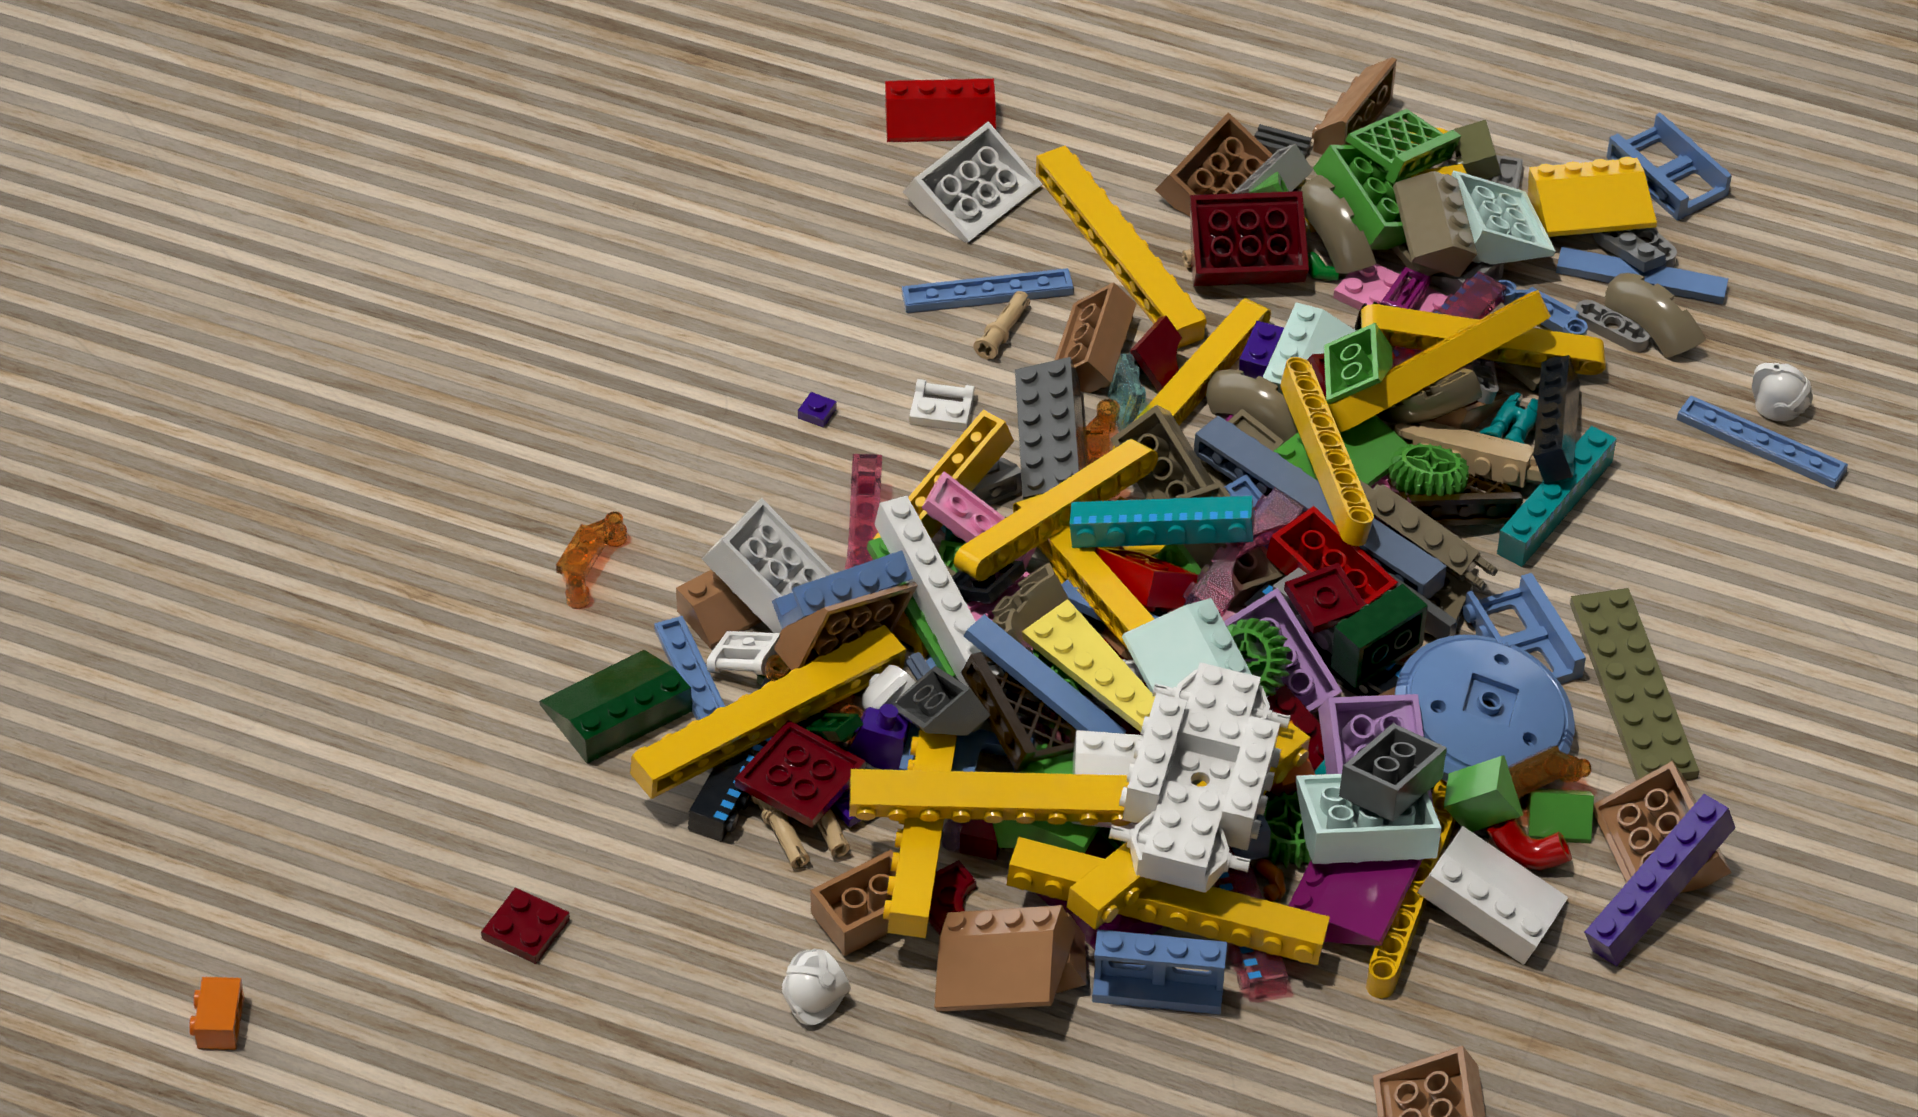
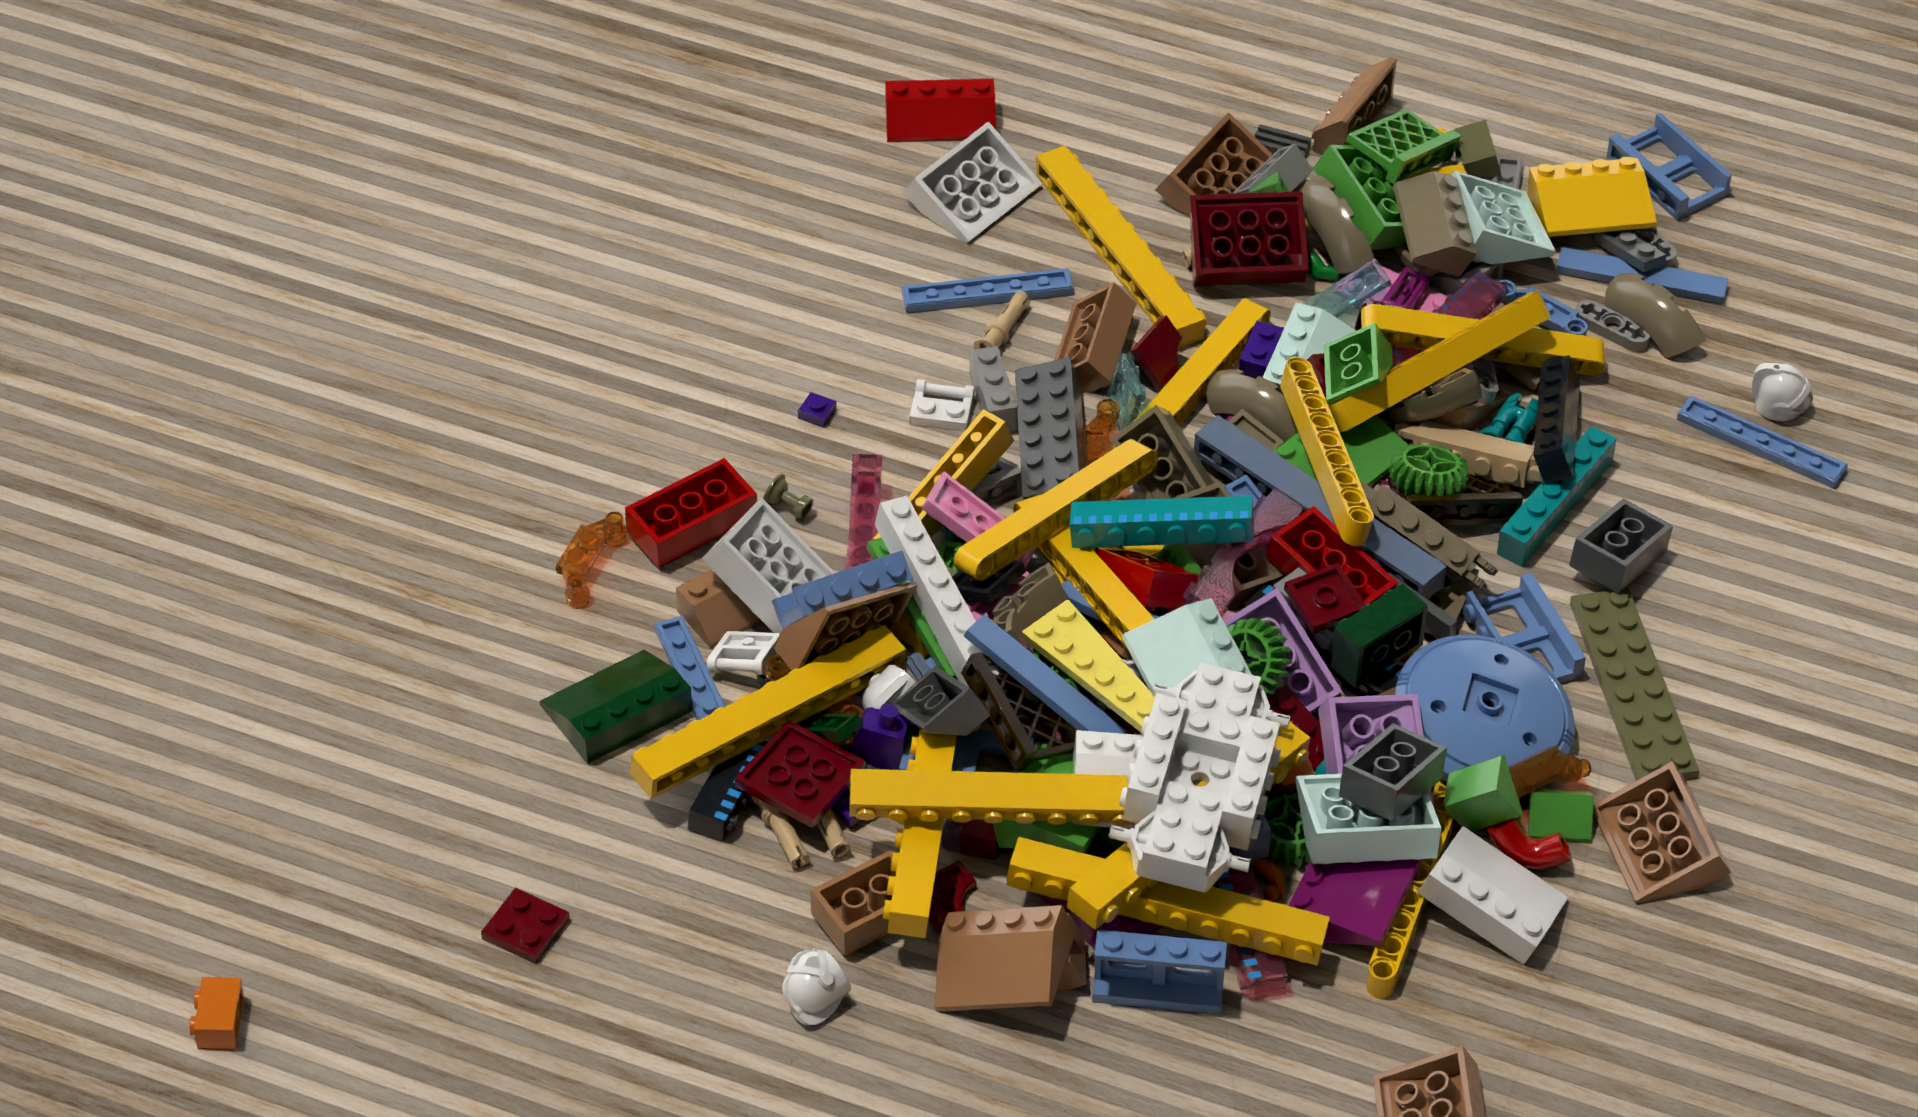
(689, 512): none -> red brick
(778, 492): none -> olive piece
(992, 385): none -> light grey brick
(1351, 290): none -> clear light blue plate
(1620, 545): none -> dark grey brick
(1660, 879): dark purple brick -> none

